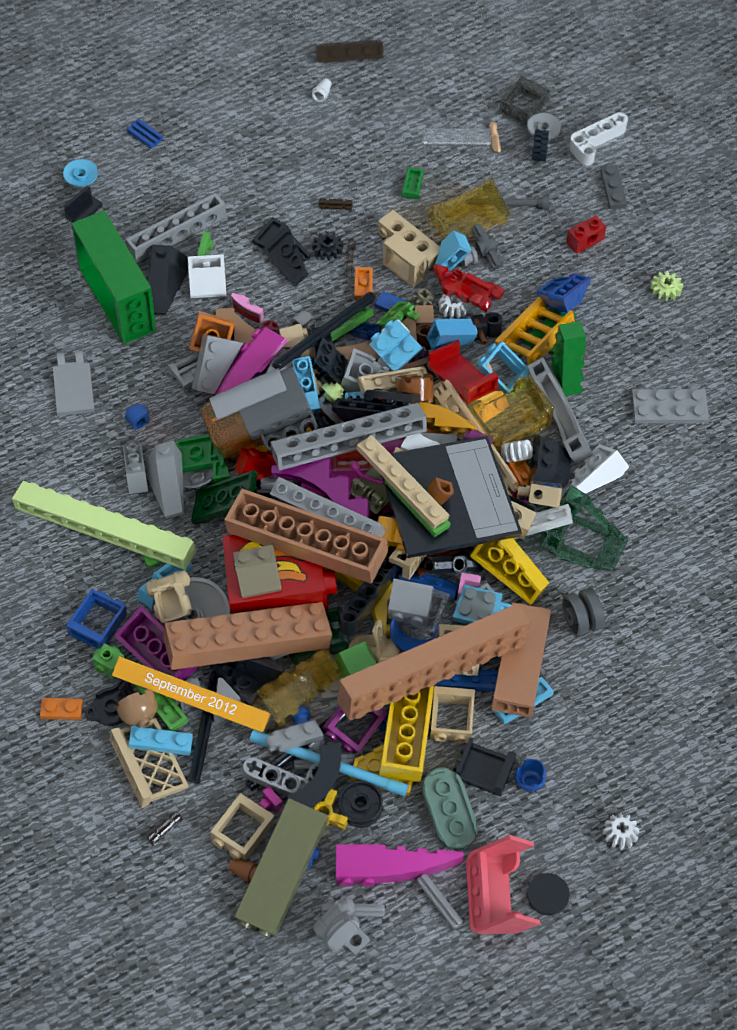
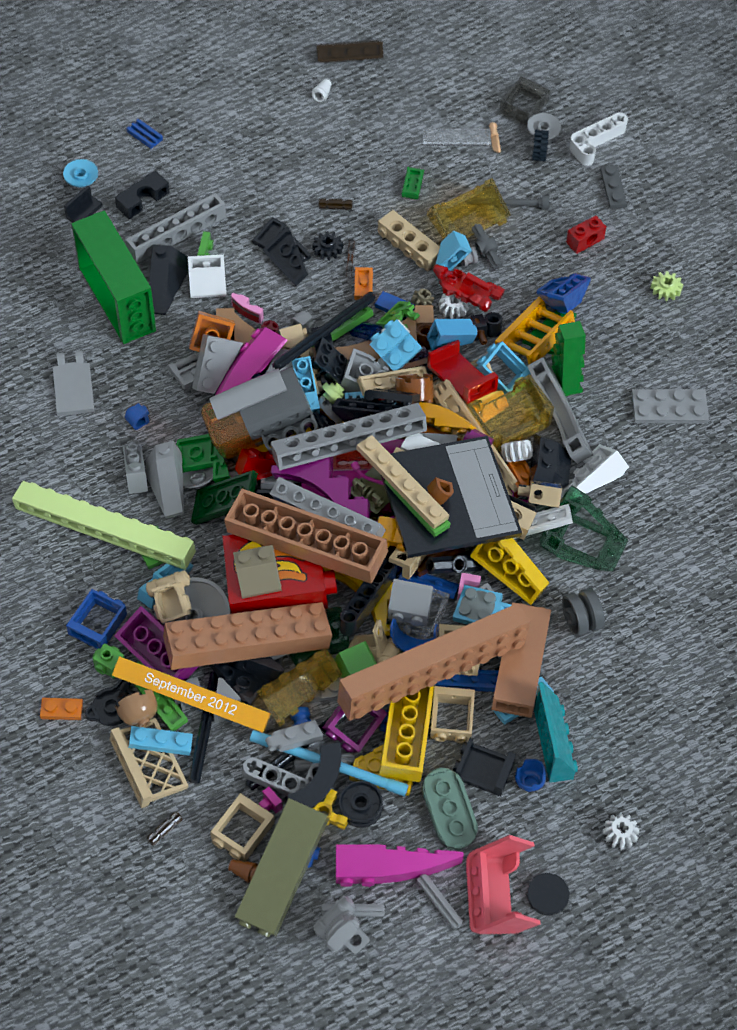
(151, 185): none -> black arch
(404, 260): tan window -> none
(553, 735): none -> teal slope

